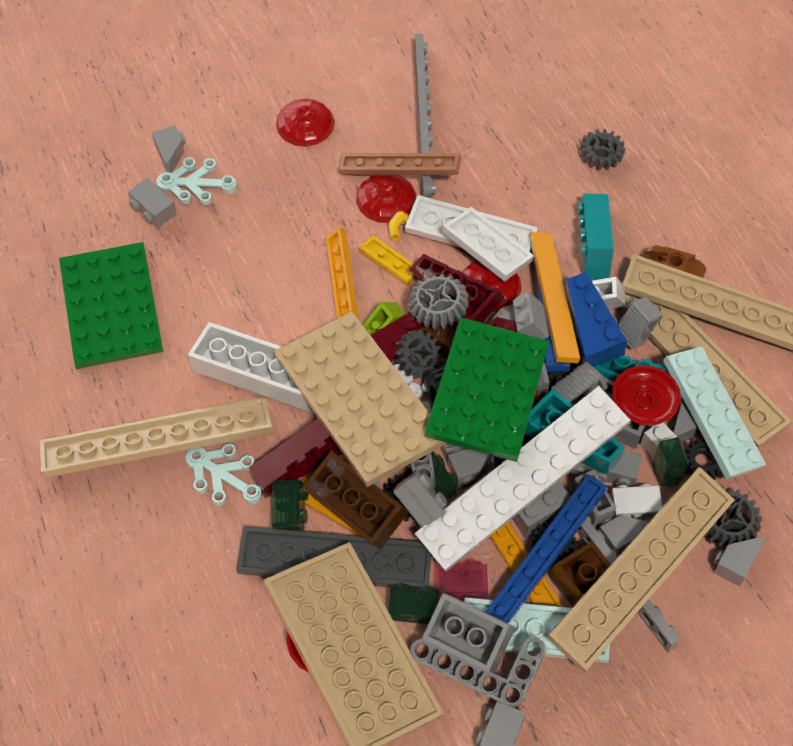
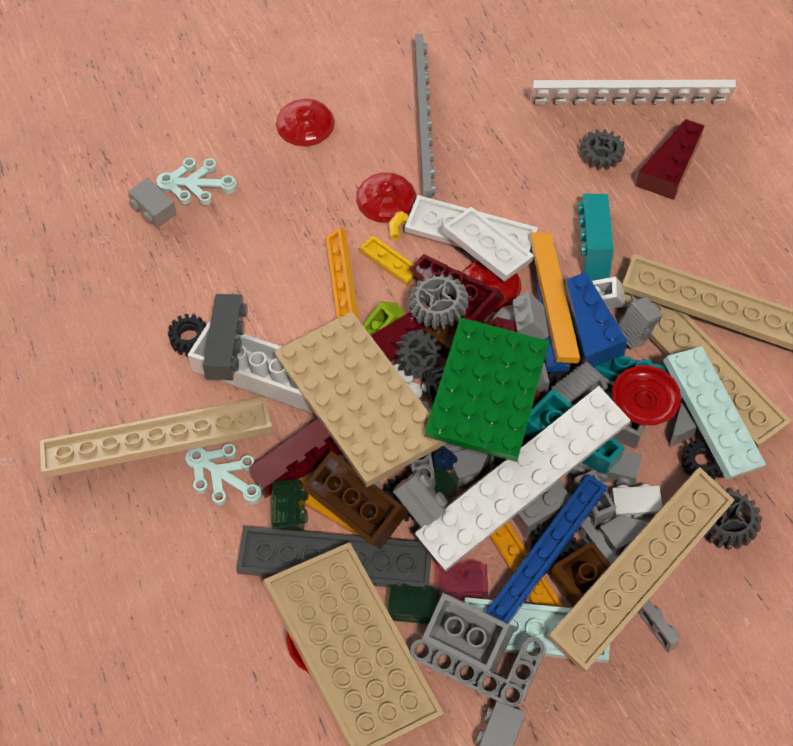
(110, 305): green plate -> none
(169, 146): light grey slope -> none
(179, 327): none -> black tyre
(224, 337): none -> dark grey brick
(400, 163): nougat plate -> none
(444, 459): none -> dark blue plate
(631, 91): none -> white plate
(653, 436): white brick -> none
(670, 163): none -> dark red wedge
(670, 257): dark orange piece -> none
(670, 462): clear green brick -> none
(737, 560): light grey slope -> none

